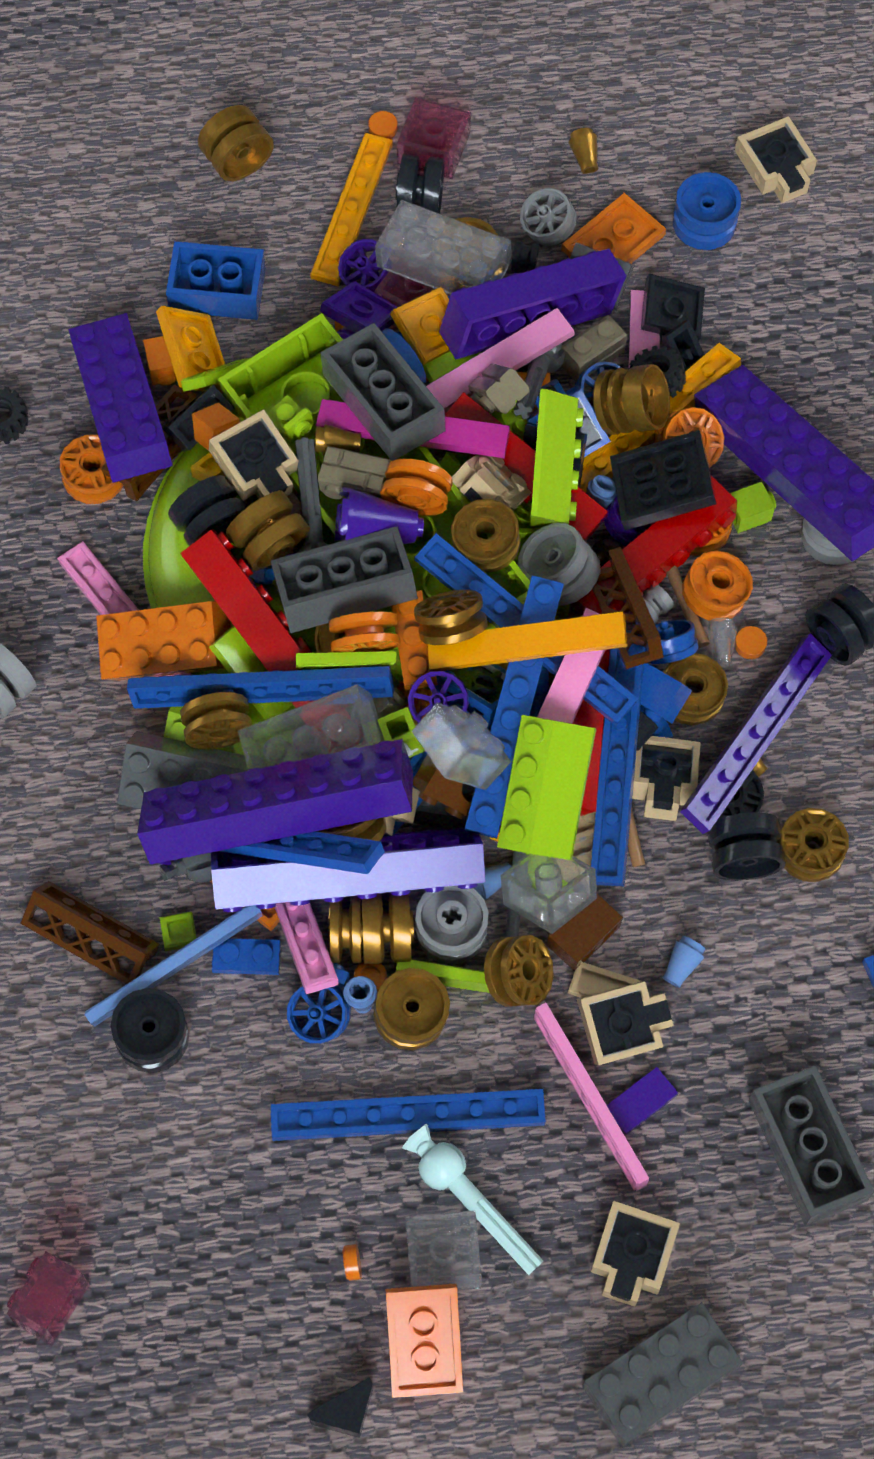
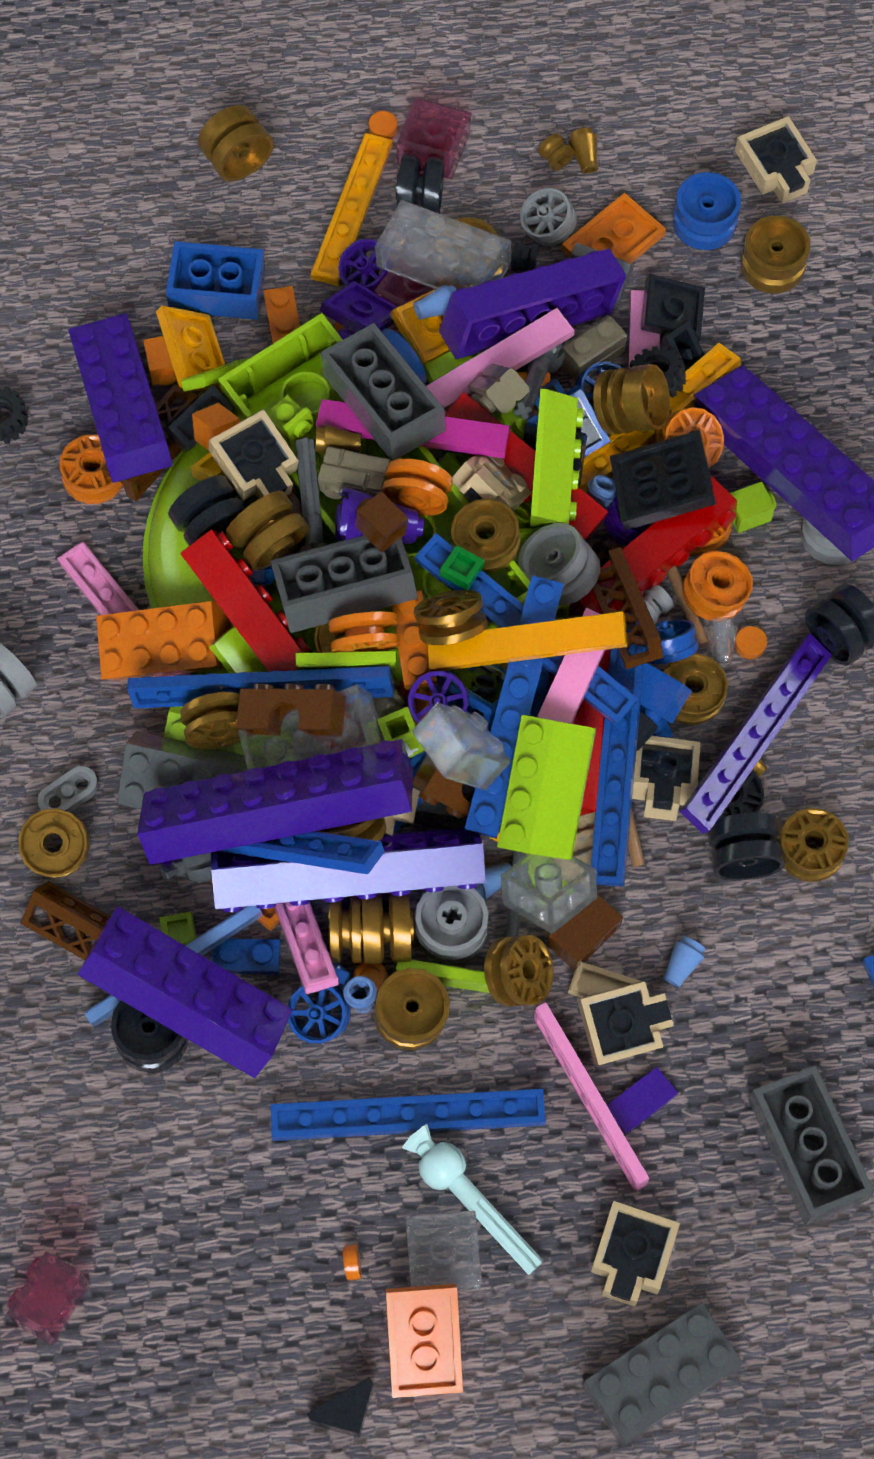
(34, 837): none -> pearl gold wheel
(65, 789): none -> light grey plate
(185, 992): none -> dark purple brick
(264, 709): none -> reddish brown arch
(281, 312): none -> orange plate
(381, 521): none -> reddish brown brick
(434, 303): none -> medium blue cone
(462, 567): none -> green plate
(556, 151): none -> pearl gold wheel
(775, 254): none -> pearl gold wheel

